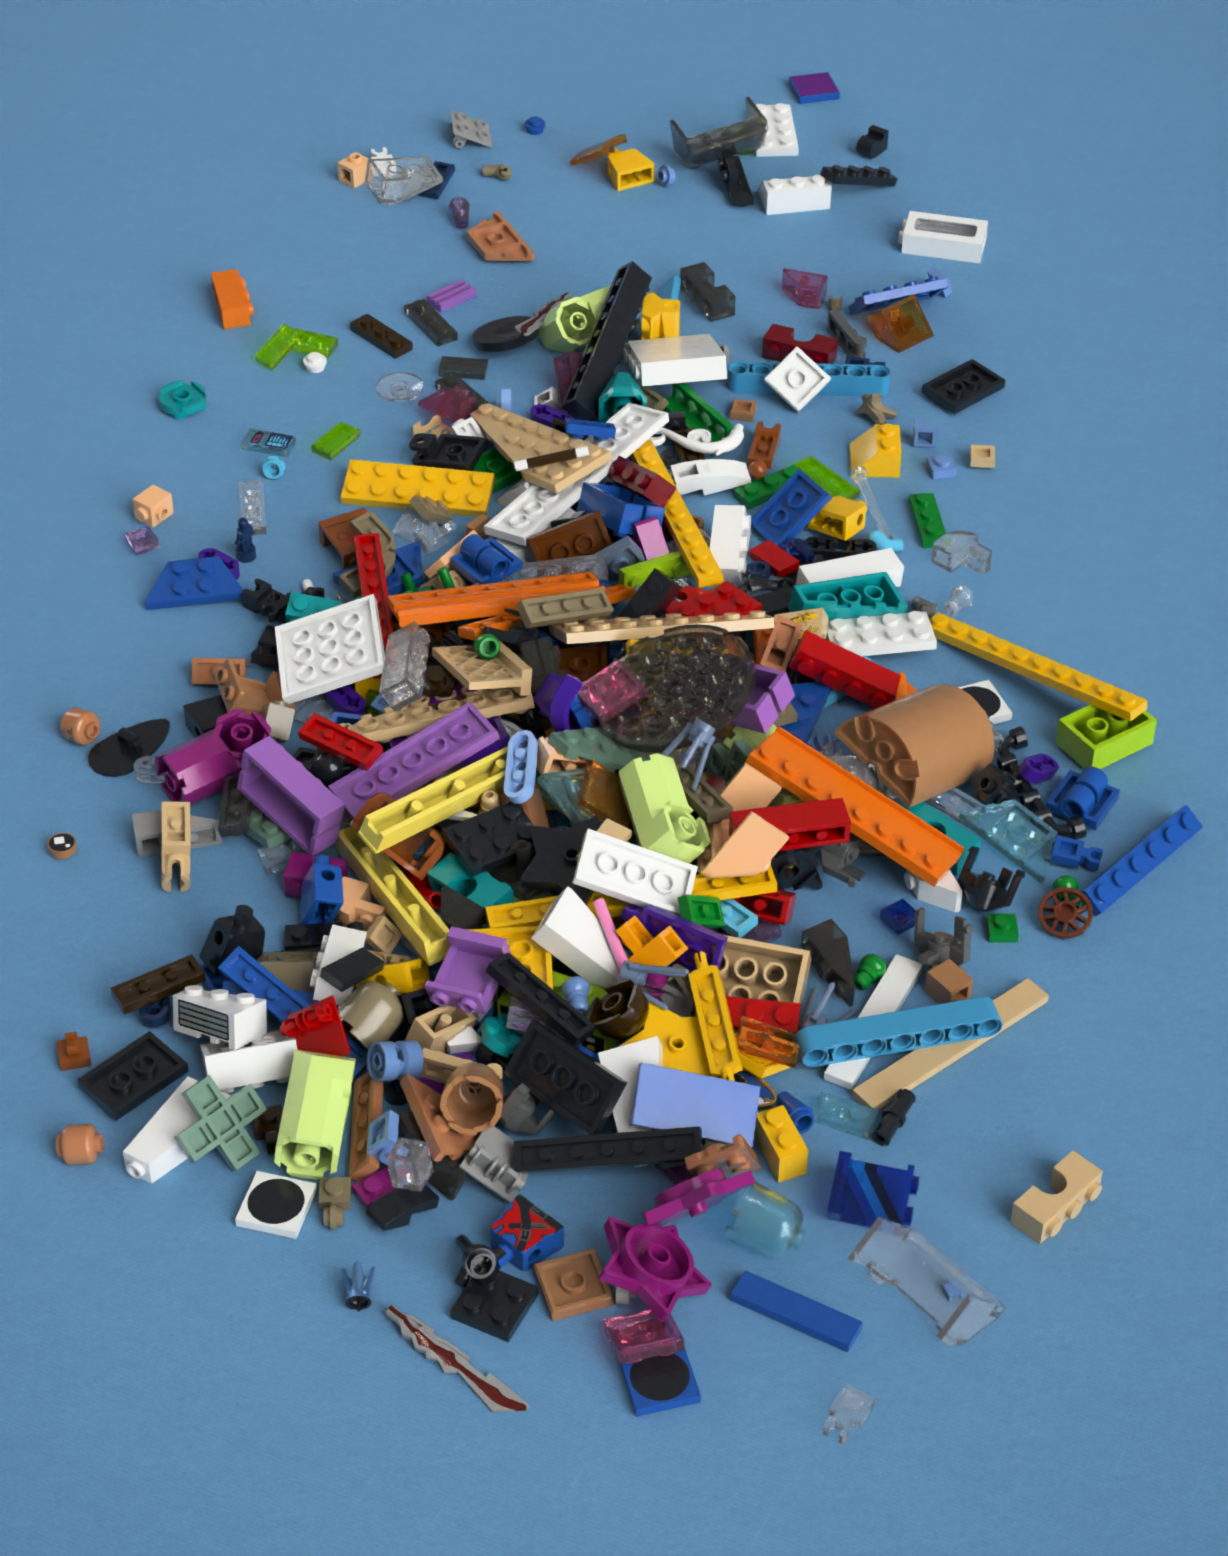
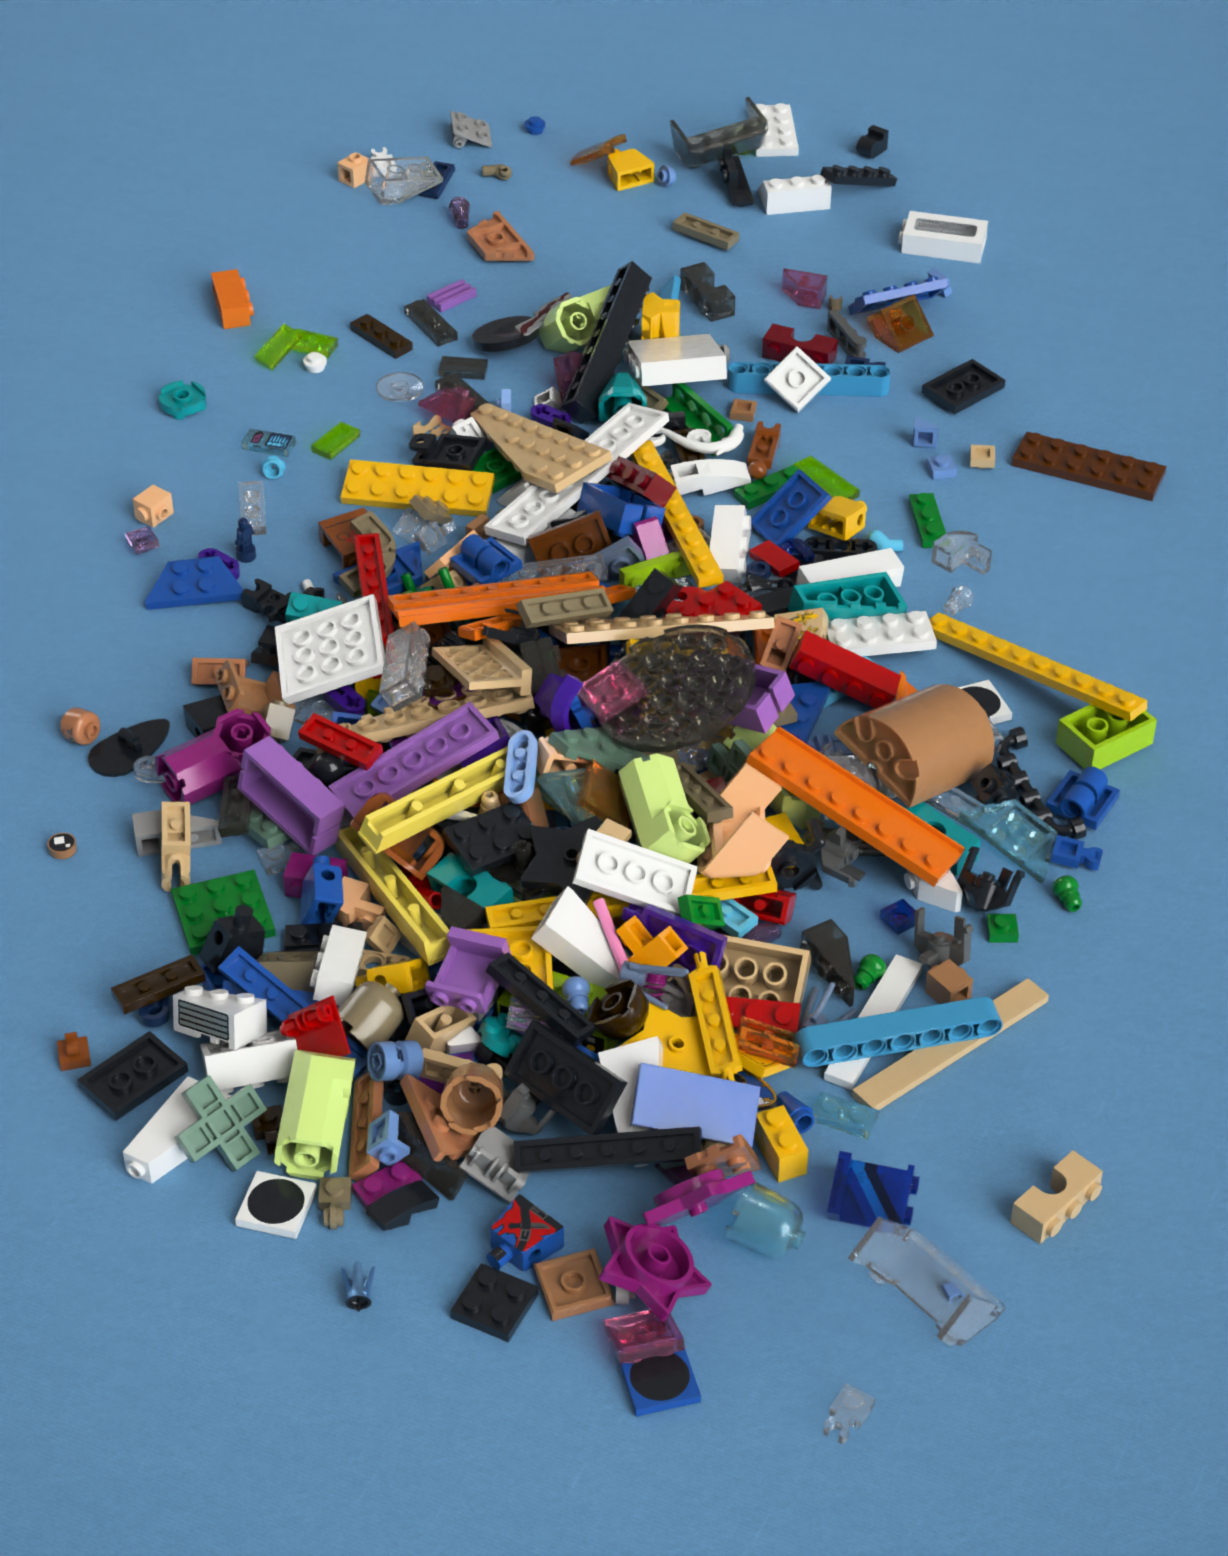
(79, 1144): nougat head -> none
(208, 900): none -> green plate
(352, 969): black tile -> none
(410, 1164): clear brick -> none
(453, 1360): light grey sword -> none
(477, 1261): black piece -> none
(486, 646): green piece -> none
(551, 458): dark brown bar -> none
(579, 428): blue plate -> none
(700, 734): sand blue plant -> none
(706, 231): none -> dark tan plate
(796, 1311): blue tile -> none
(805, 823): red brick -> none
(814, 87): dark purple tile -> none
(860, 475): clear bar -> none
(875, 408): dark tan piece -> none
(878, 451): yellow slope -> none
(893, 1117): black pin -> none
(921, 604): dark grey hand -> none
(1038, 768): dark purple beam -> none
(1065, 913): copper wheel -> none
(1089, 466): none -> reddish brown plate
(1141, 859): blue plate -> none

